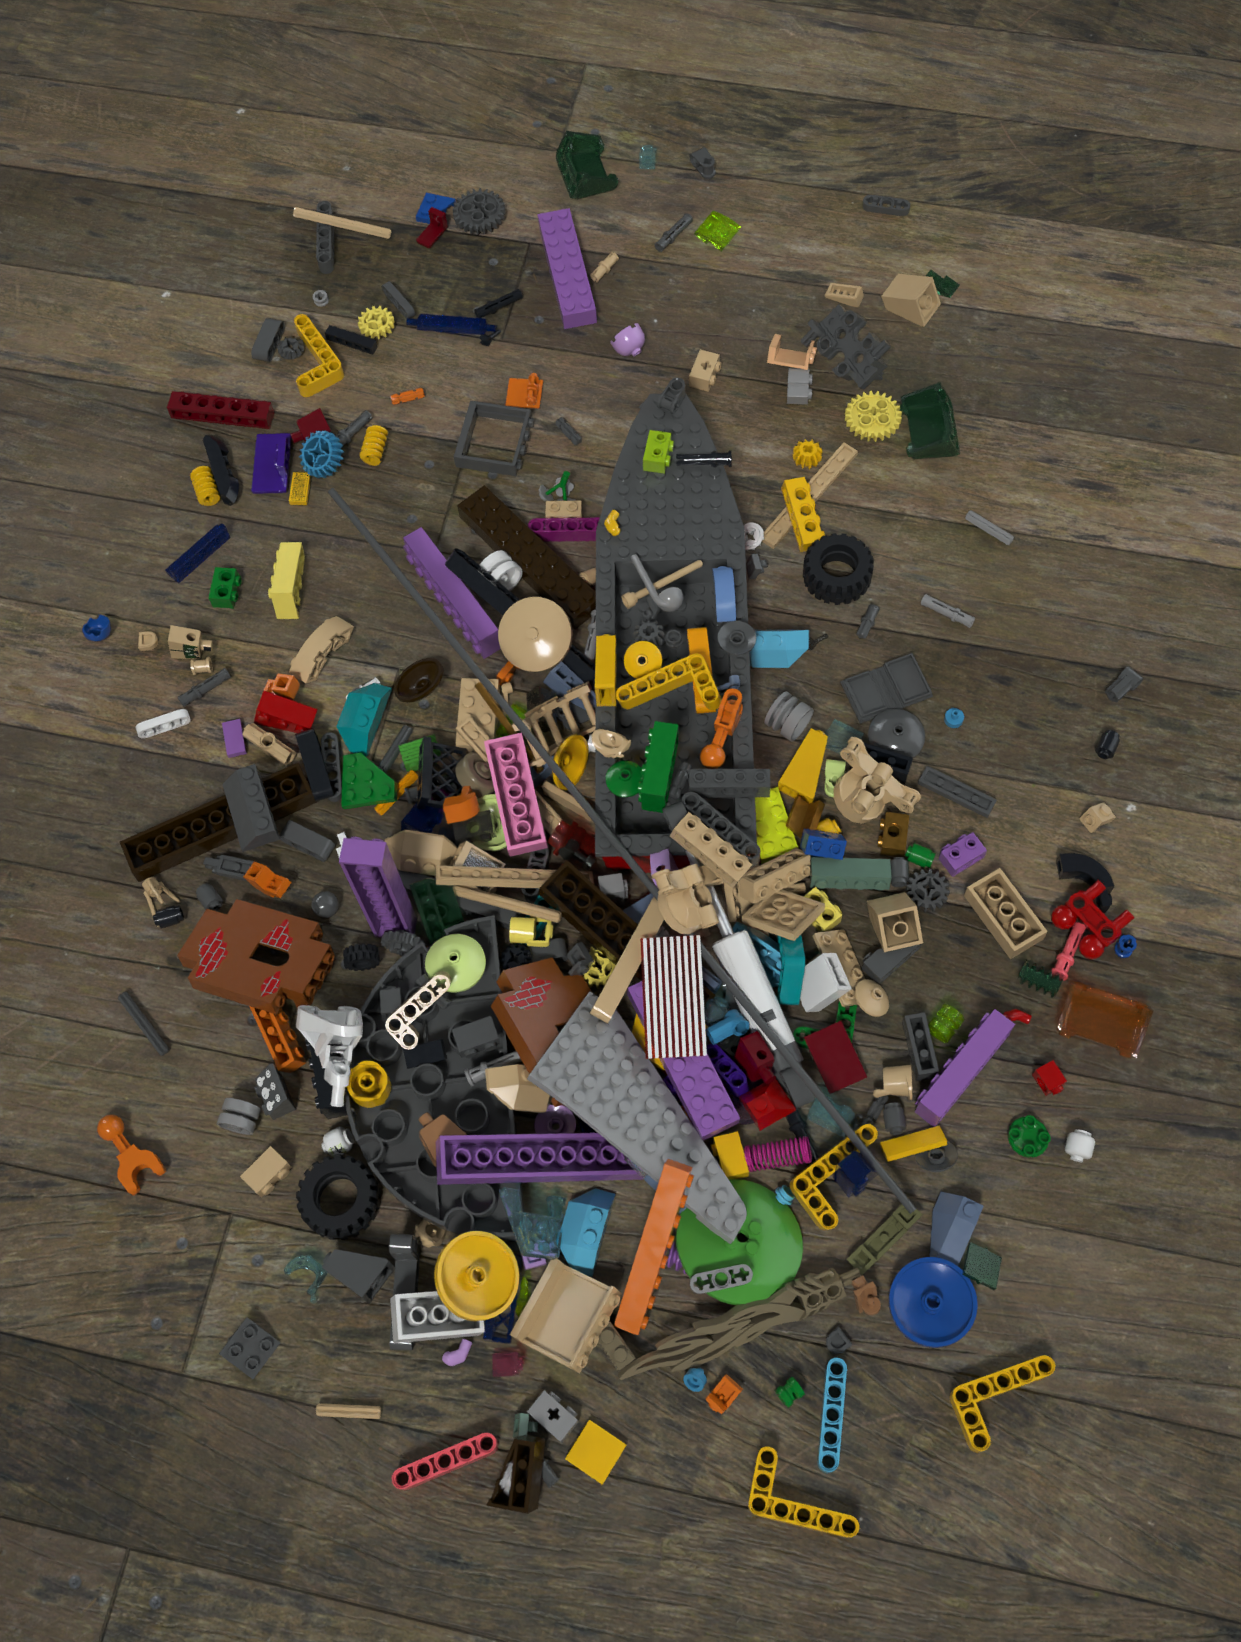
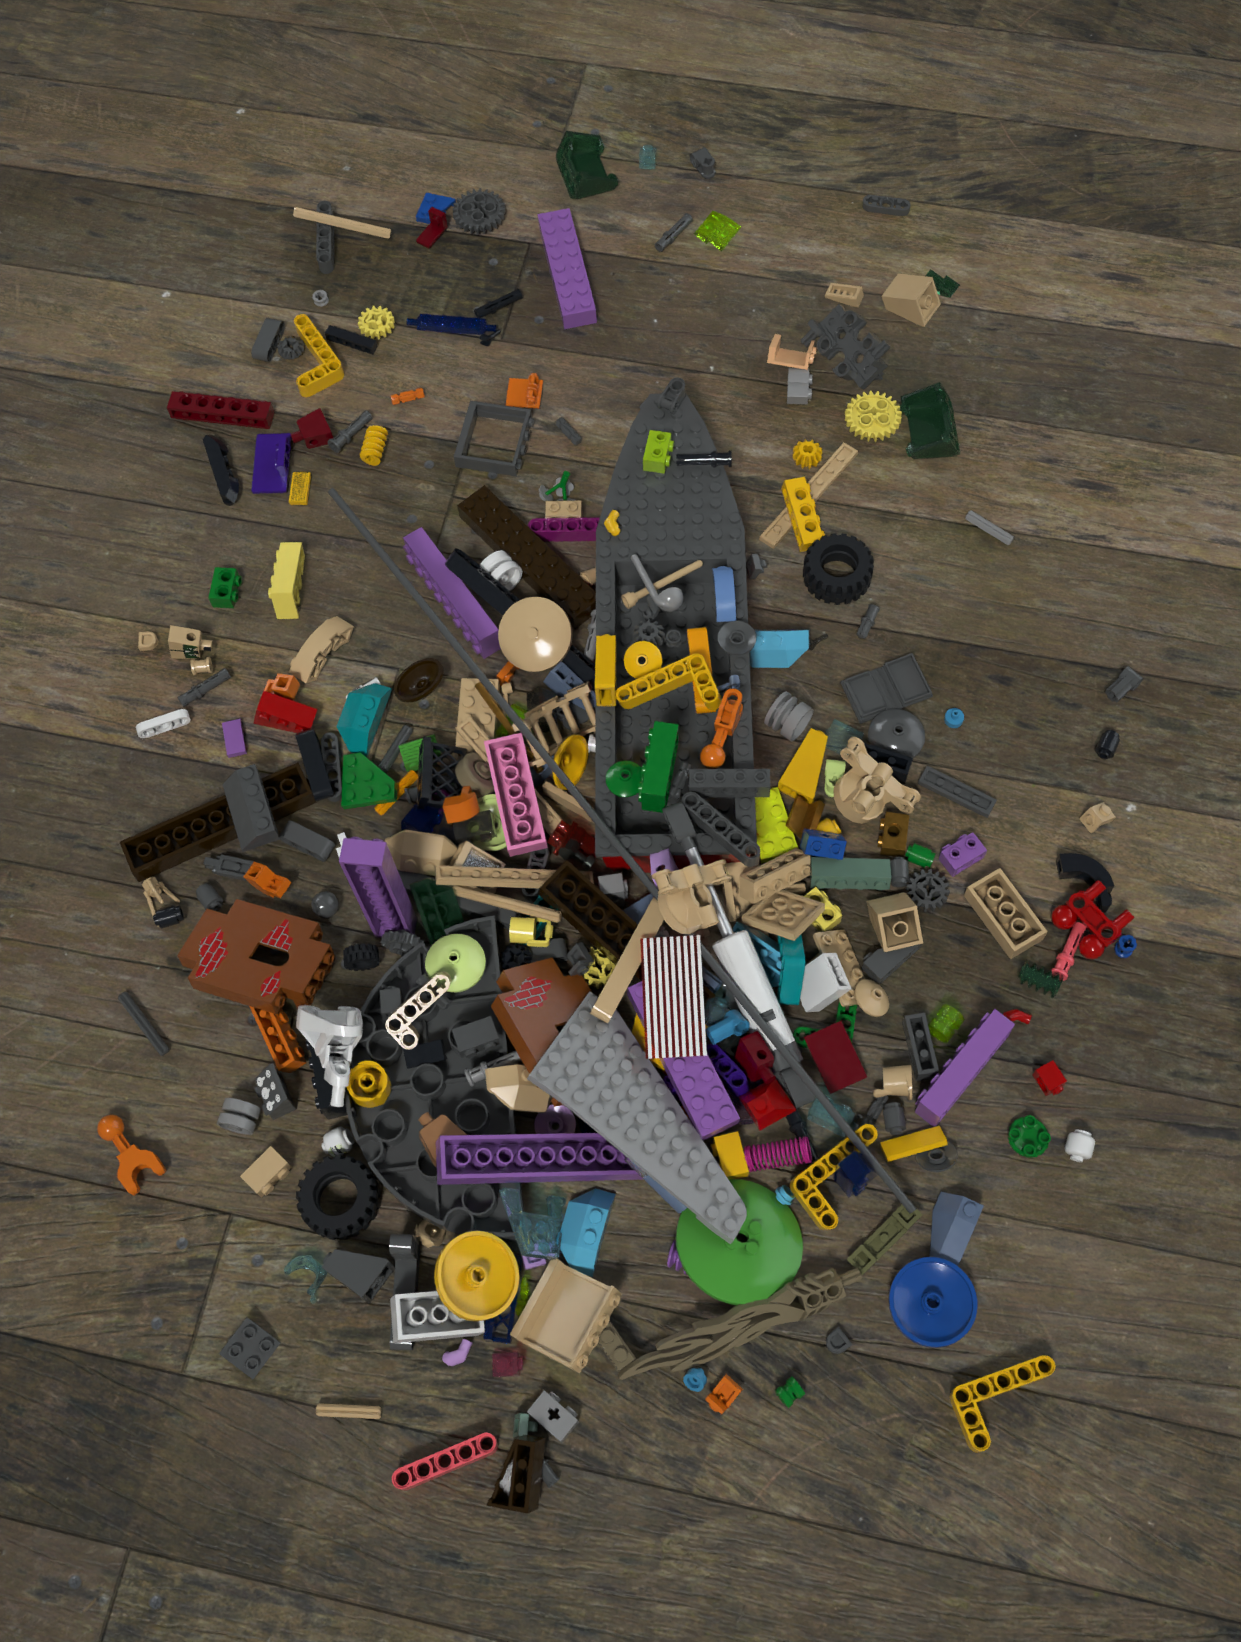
(97, 629): blue hair -> none
(198, 553): clear blue fence -> none
(204, 486): yellow piece -> none
(262, 738): tan piece -> none
(321, 443): dark azure gear -> none
(398, 300): dark grey beam -> none
(595, 1452): yellow tile -> none
(604, 267): tan pin -> none
(610, 743): tan hat -> none
(629, 341): lavender cylinder -> none
(653, 1247): orange brick -> none
(704, 370): tan brick -> none
(711, 849): tan brick -> none
(735, 1269): light grey beam -> none
(758, 534): white gear -> none
(792, 1507): yellow beam -> none
(832, 1426): medium azure beam -> none
(866, 1296): medium nougat hips -> none
(948, 611): light grey pin -> none
(982, 1266): clear green piece -> none
(1104, 1018): clear orange windscreen -> none

